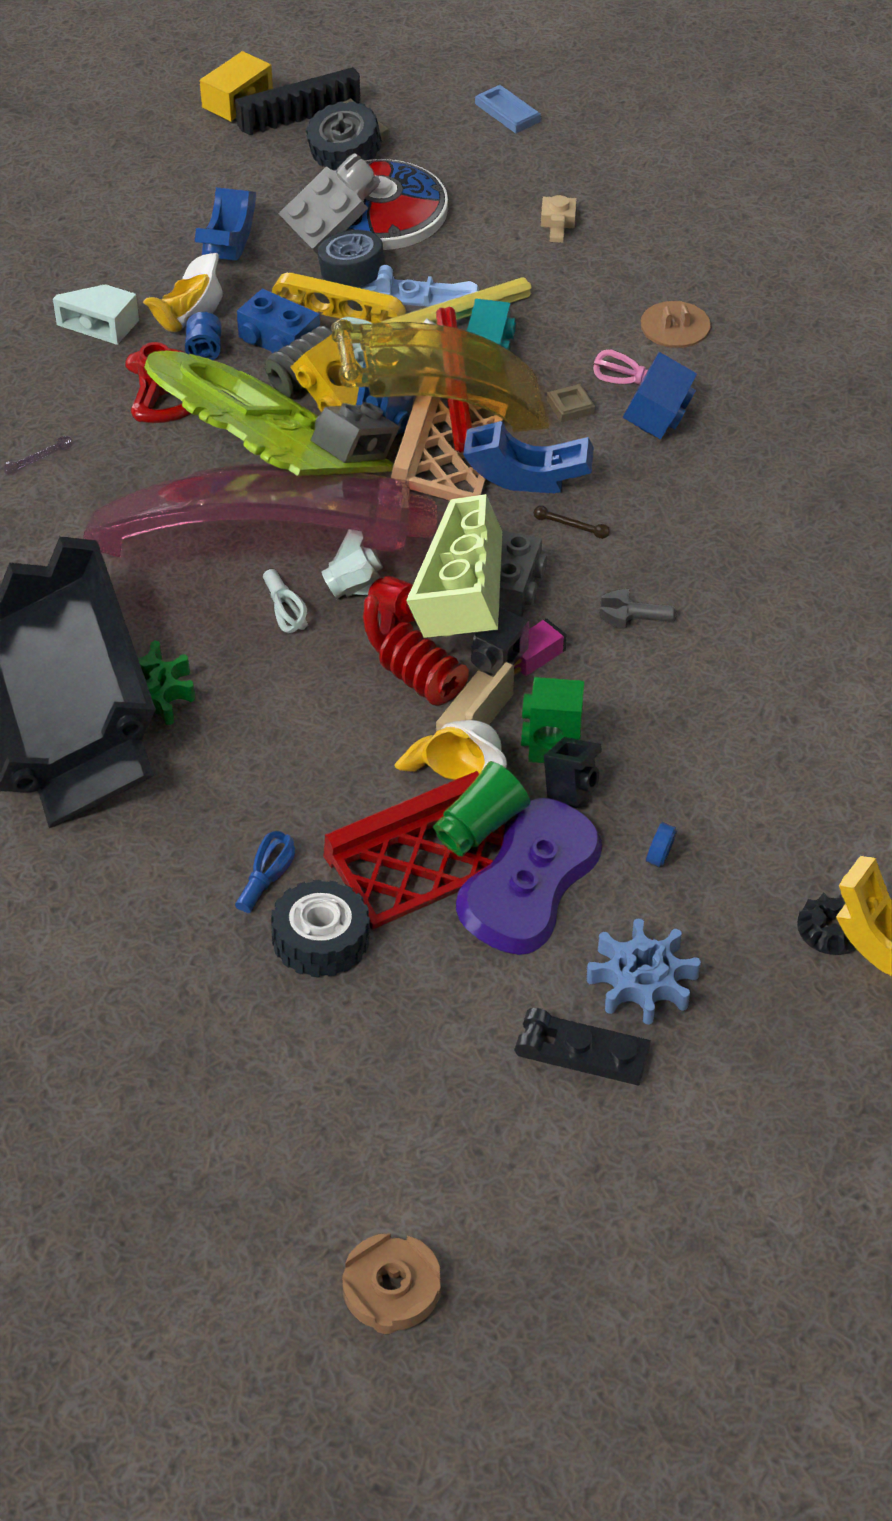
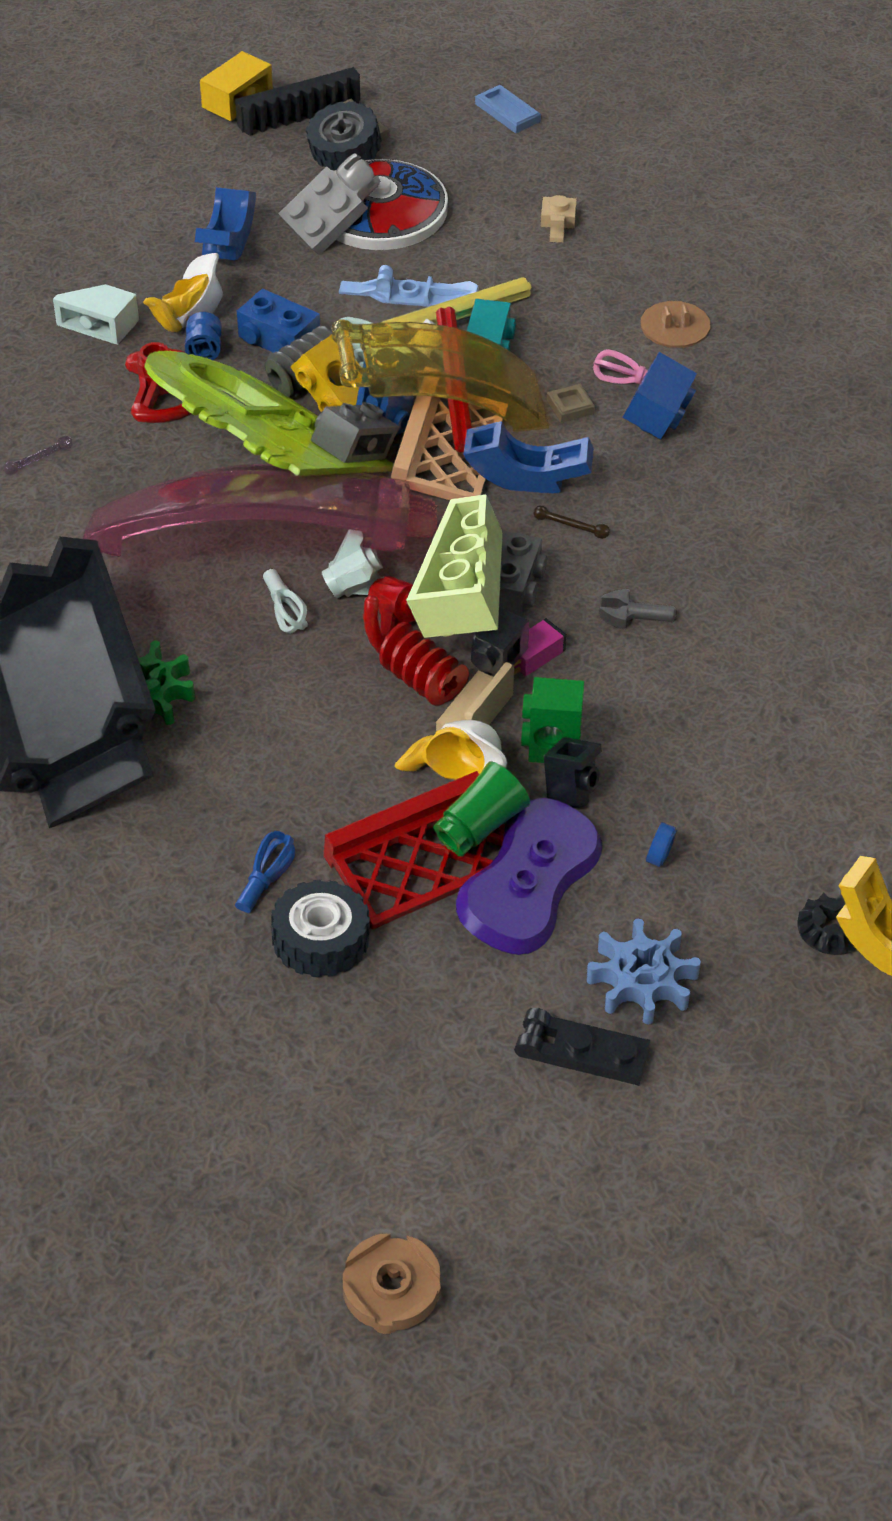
(351, 257): black wheel -> none
(374, 305): yellow beam -> none

